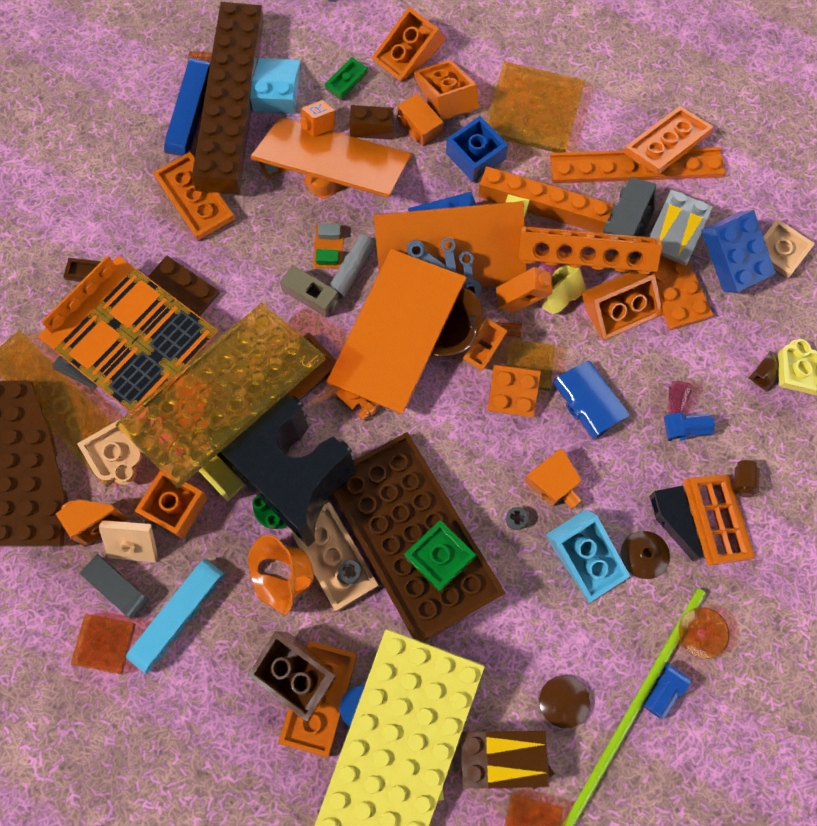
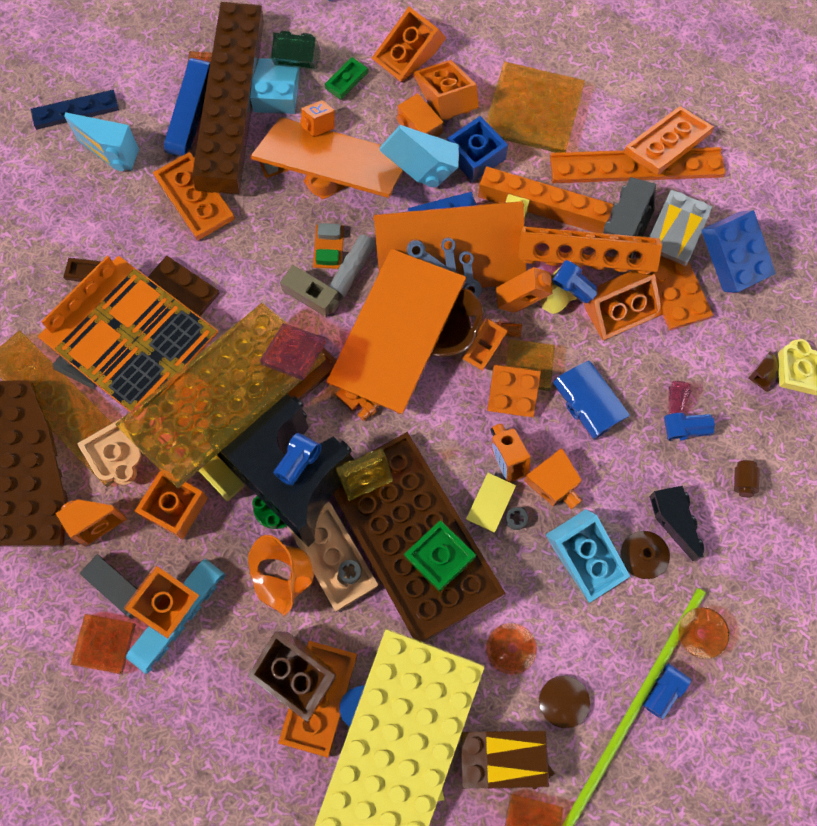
(86, 106): none -> dark blue plate
(106, 139): none -> medium azure slope
(128, 541): light nougat plate -> none
(161, 601): none -> orange slope
(293, 351): none -> clear pink tile
(295, 50): none -> clear green slope
(300, 453): none -> blue piece
(364, 474): none -> clear yellow plate
(371, 122): reddish brown brick -> none
(421, 155): none -> medium azure slope
(491, 502): none -> light yellow piece
(498, 650): none -> clear orange dish
(510, 453): none -> orange torso
(570, 279): none -> blue piece
(702, 524): orange piece -> none
(786, 247): light nougat plate -> none

